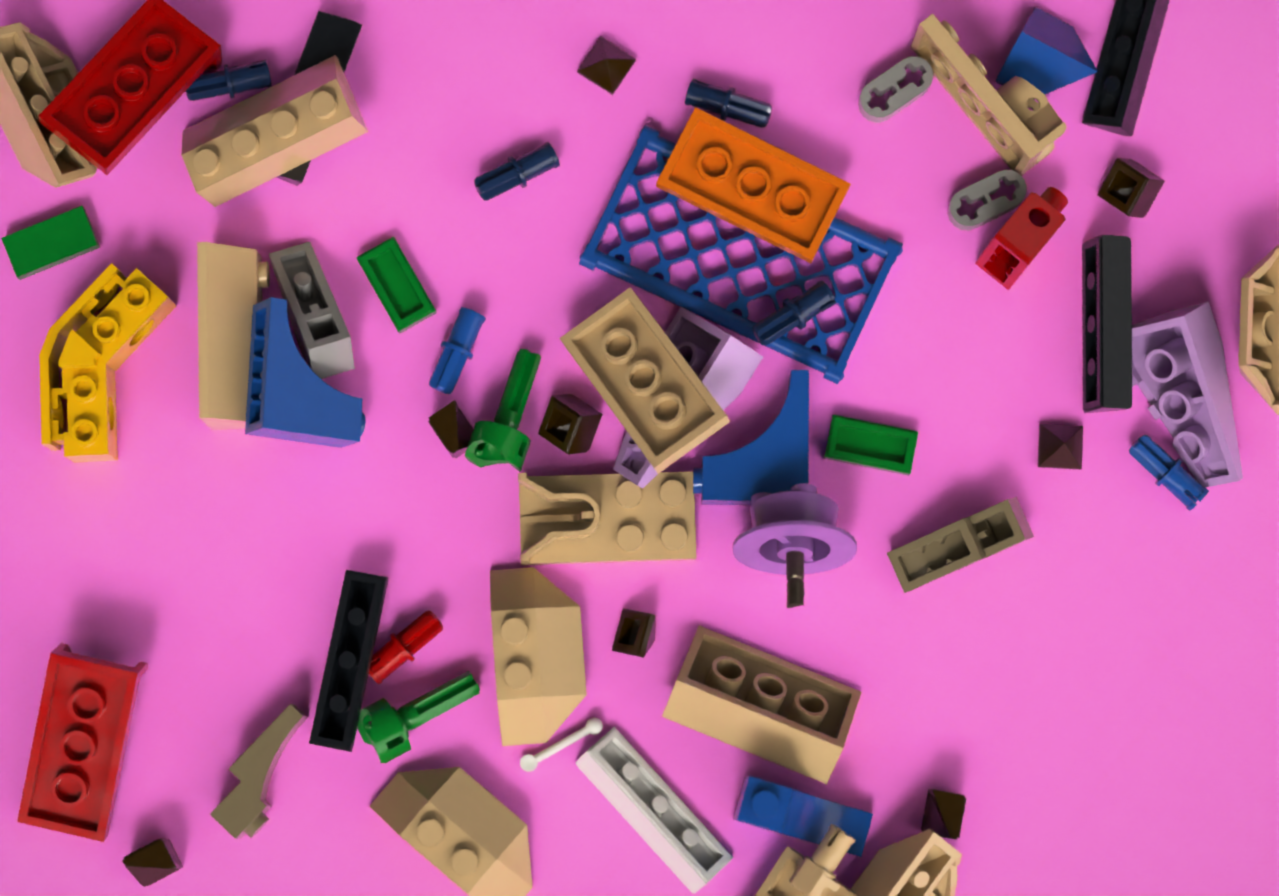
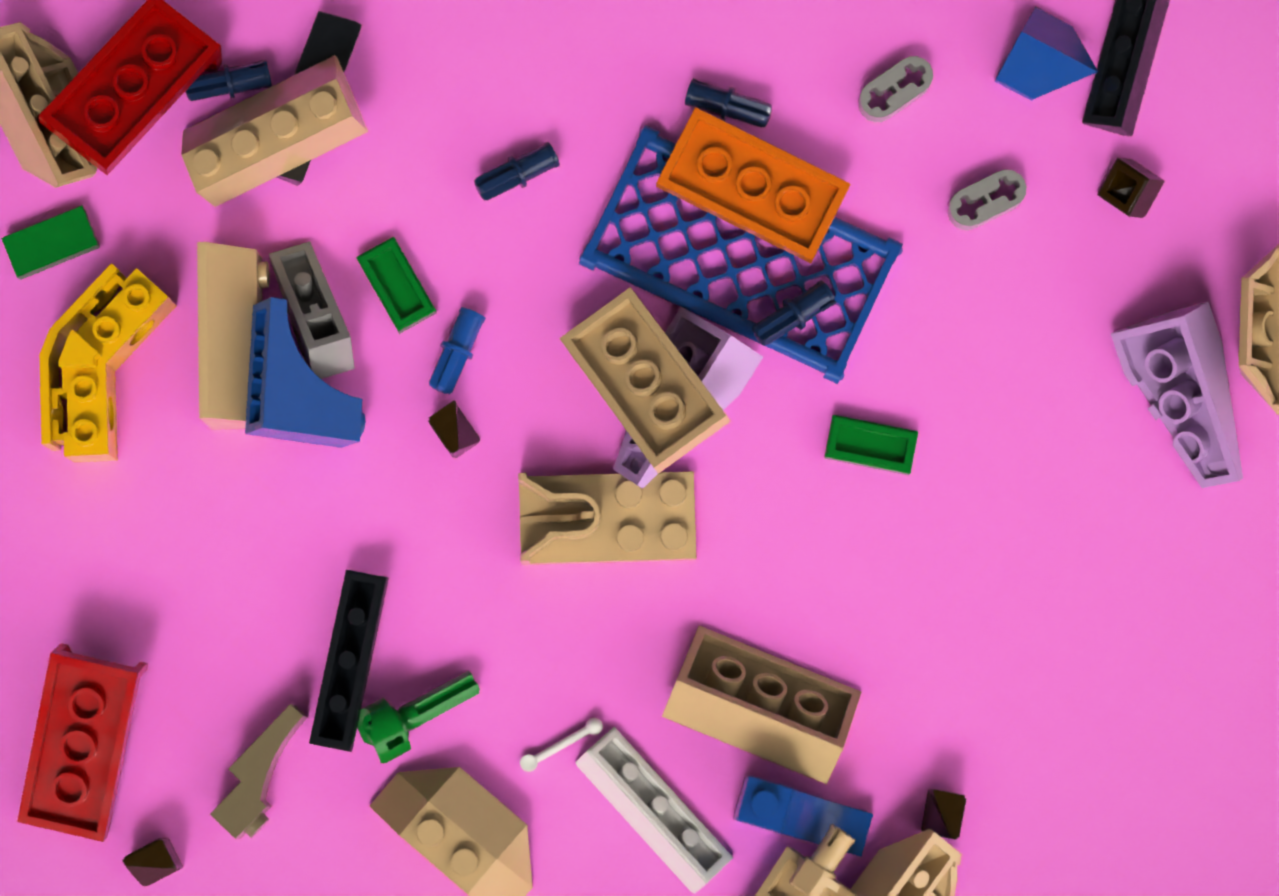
(404, 646): red axle -> none
(500, 440): green piece -> none
(534, 655): tan wedge -> none
(570, 424): dark brown slope -> none
(606, 65): dark brown slope -> none
(635, 633): dark brown slope -> none
(768, 463): blue arch -> none
(794, 537): medium lavender piece -> none
(960, 544): dark tan slope -> none
(1001, 114): tan plate -> none
(1023, 236): red torso -> none
(1060, 446): slope -> none
(1107, 324): black slope -> none
(1168, 471): blue axle -> none

